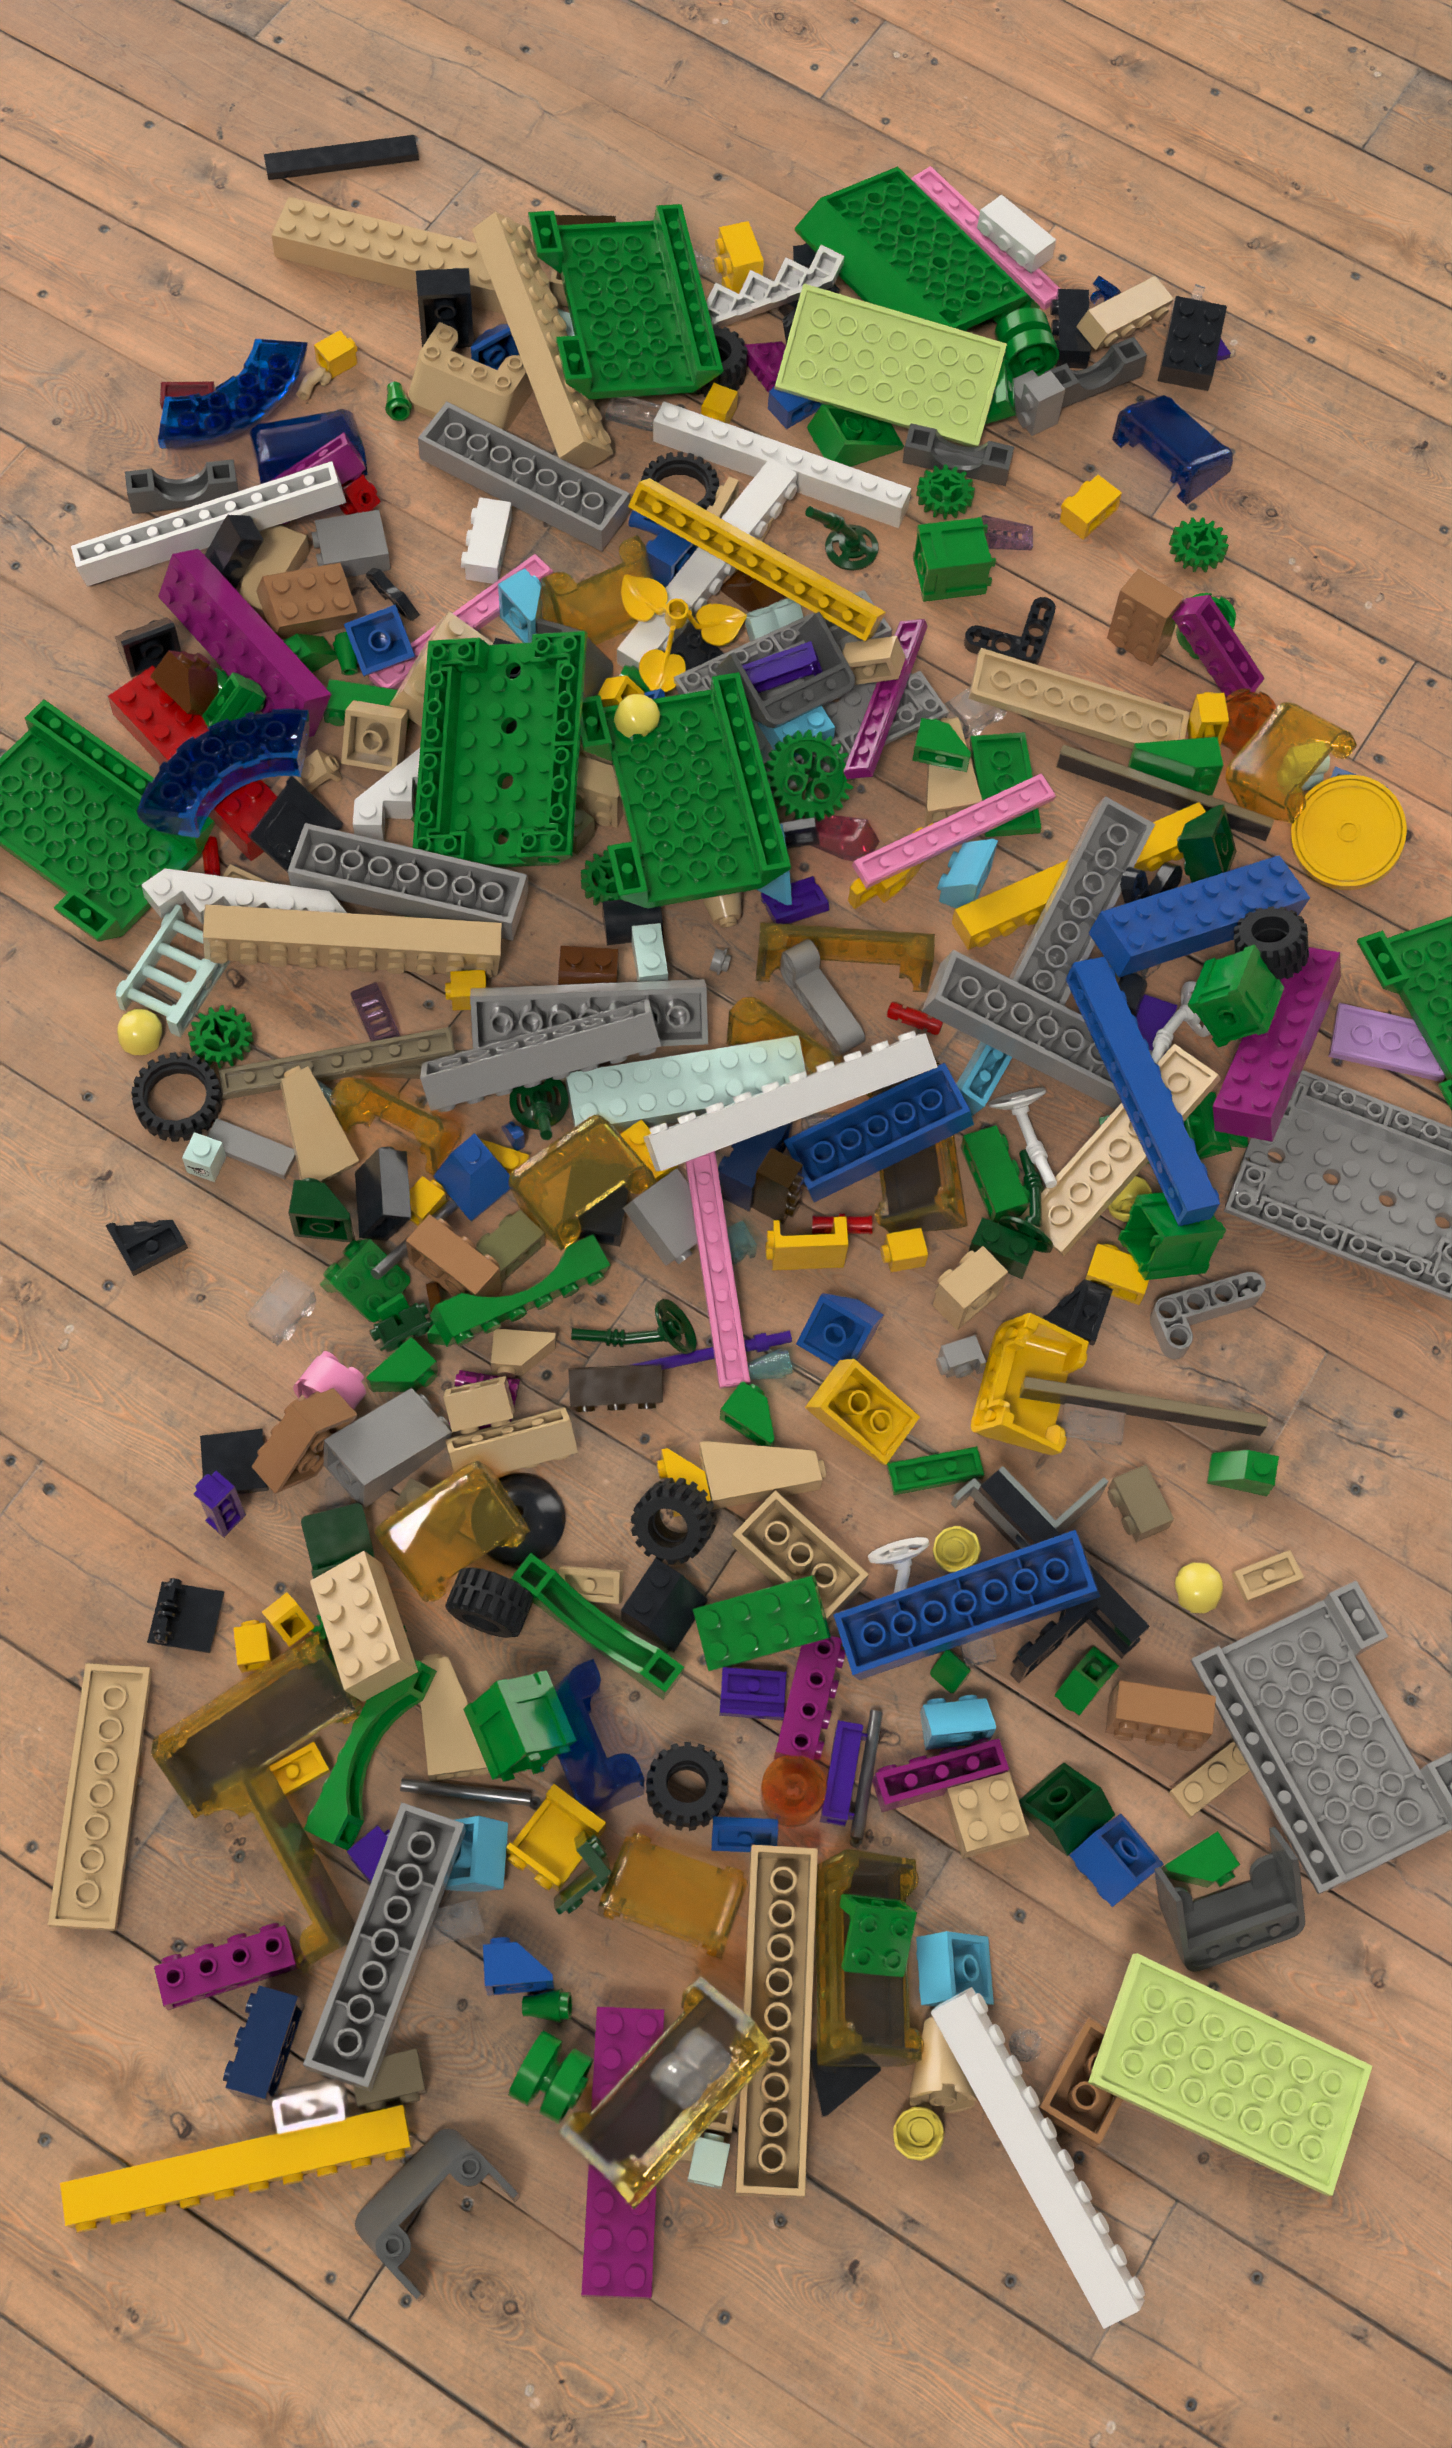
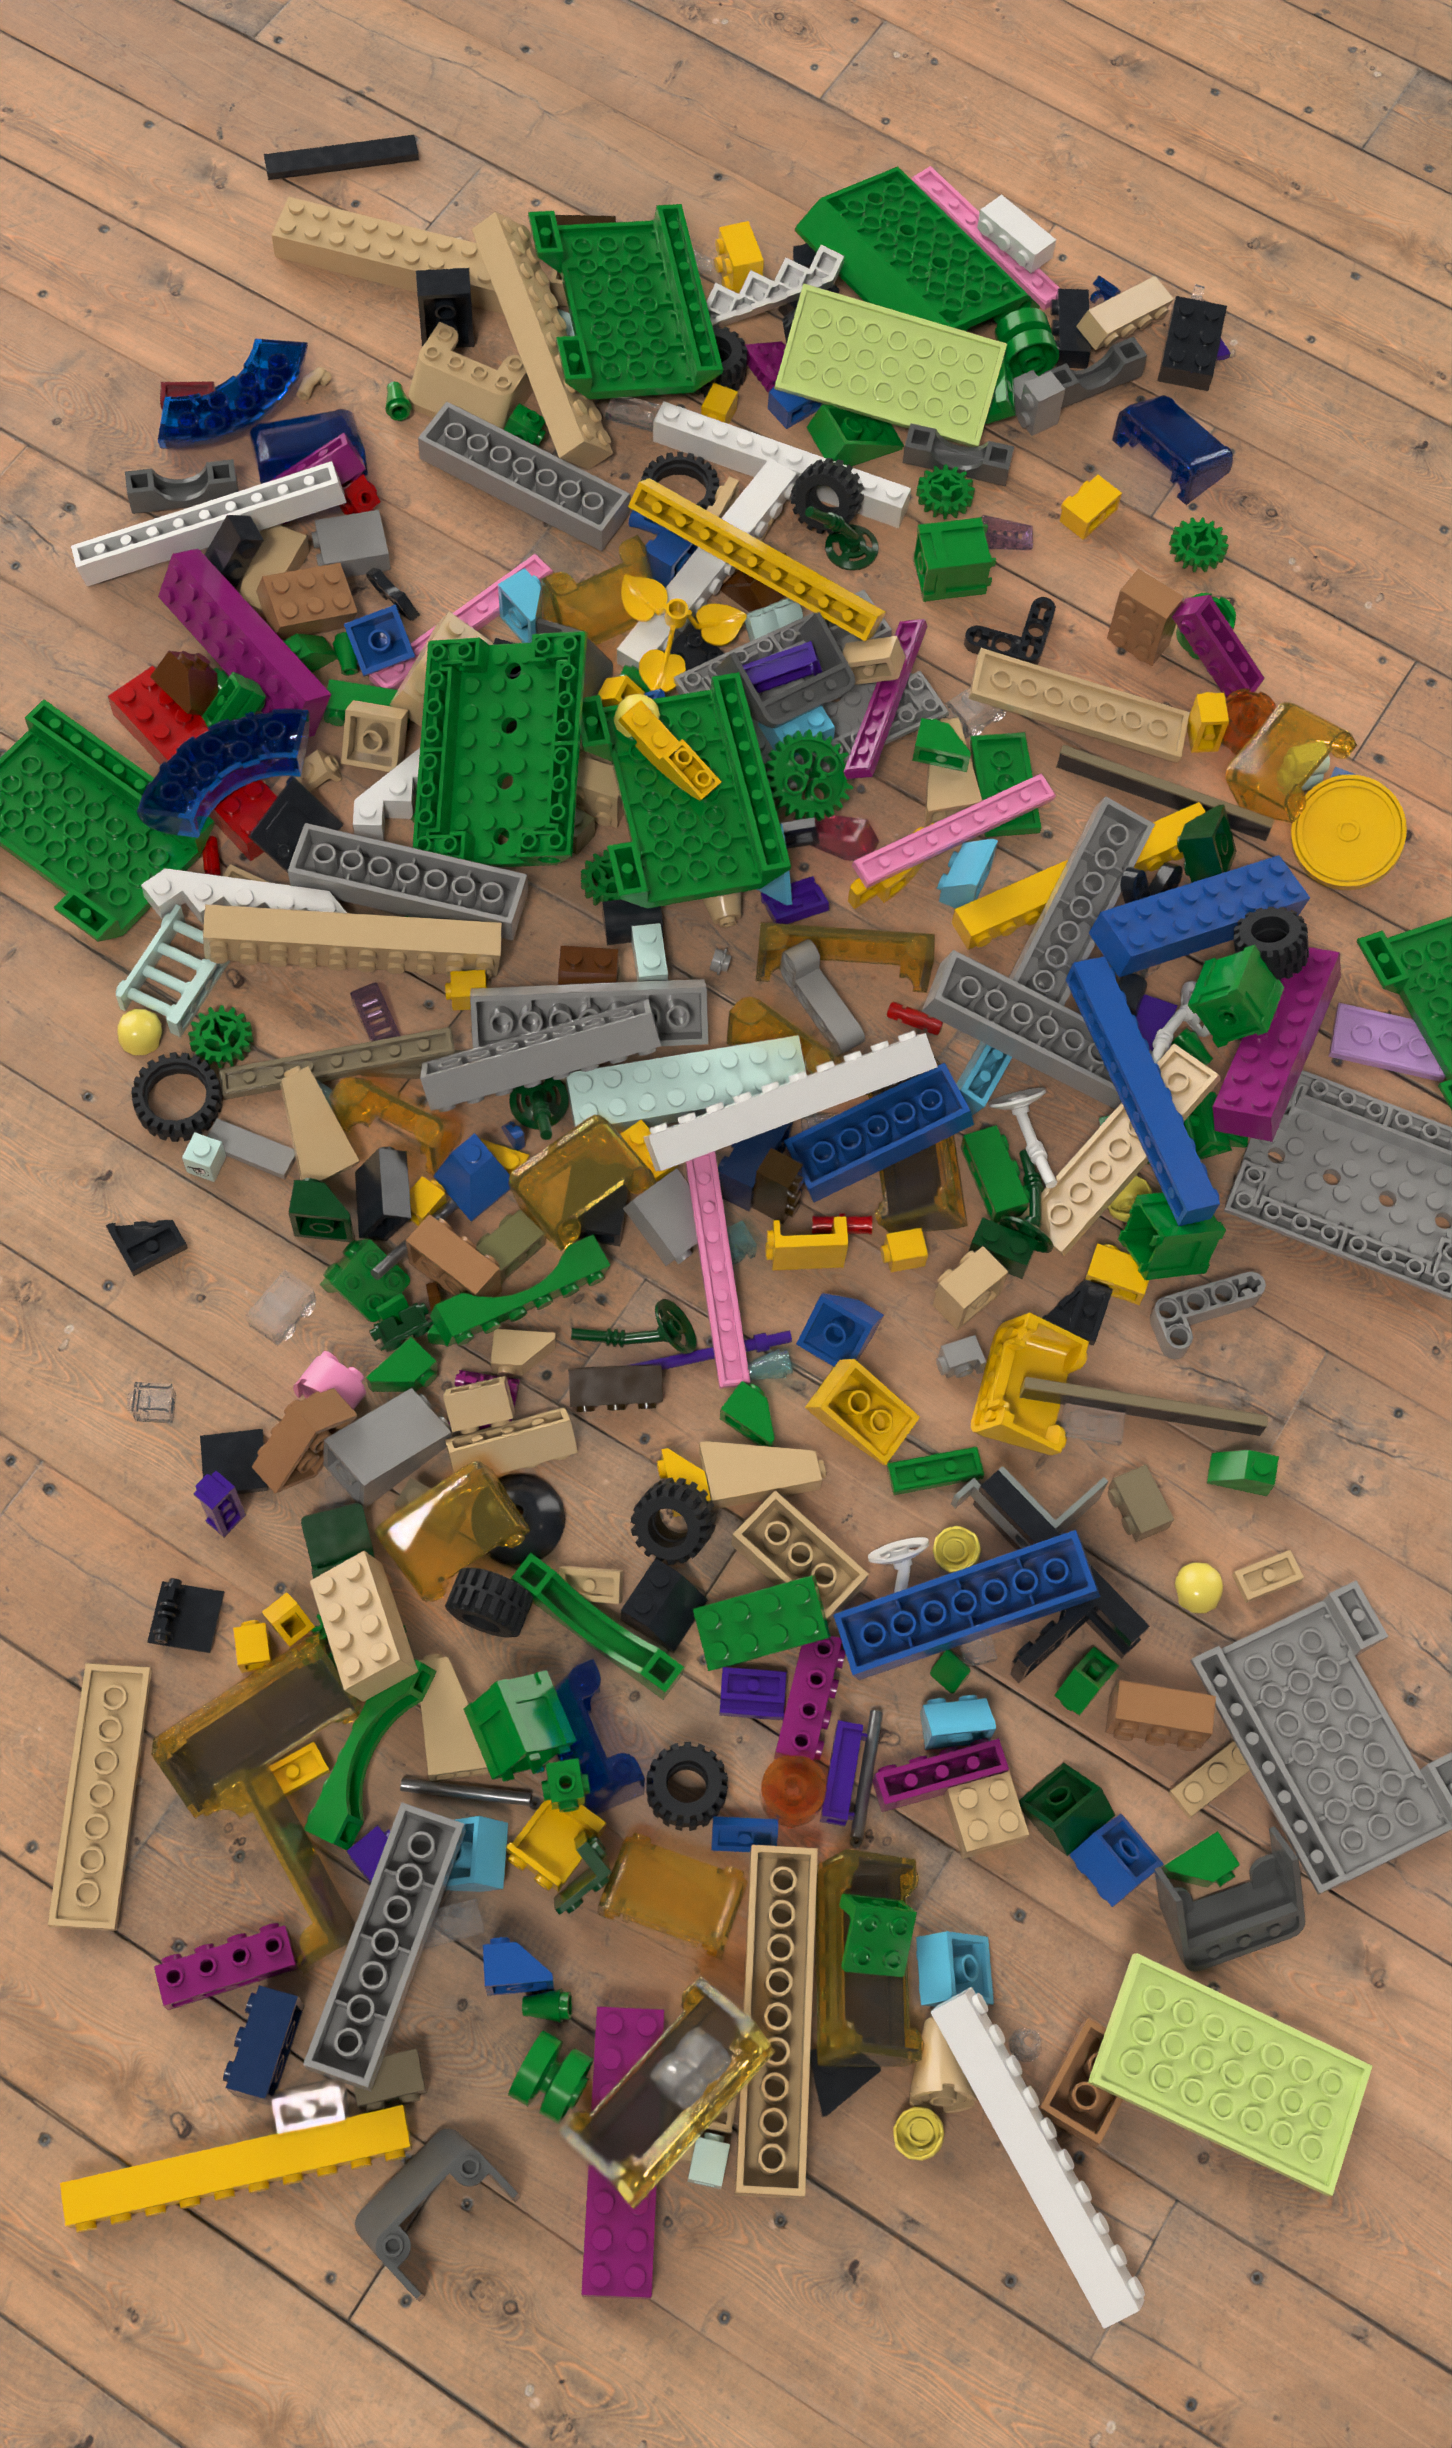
(147, 645): black slope -> none
(152, 1402): none -> clear brick
(336, 353): yellow brick -> none
(487, 540): white brick -> none
(494, 346): blue slope -> none
(526, 425): none -> green brick
(565, 1774): none -> green brick
(667, 754): none -> yellow slope
(837, 478): none -> black tyre
(1183, 762): green slope -> none
(1192, 1044): none -> green cone

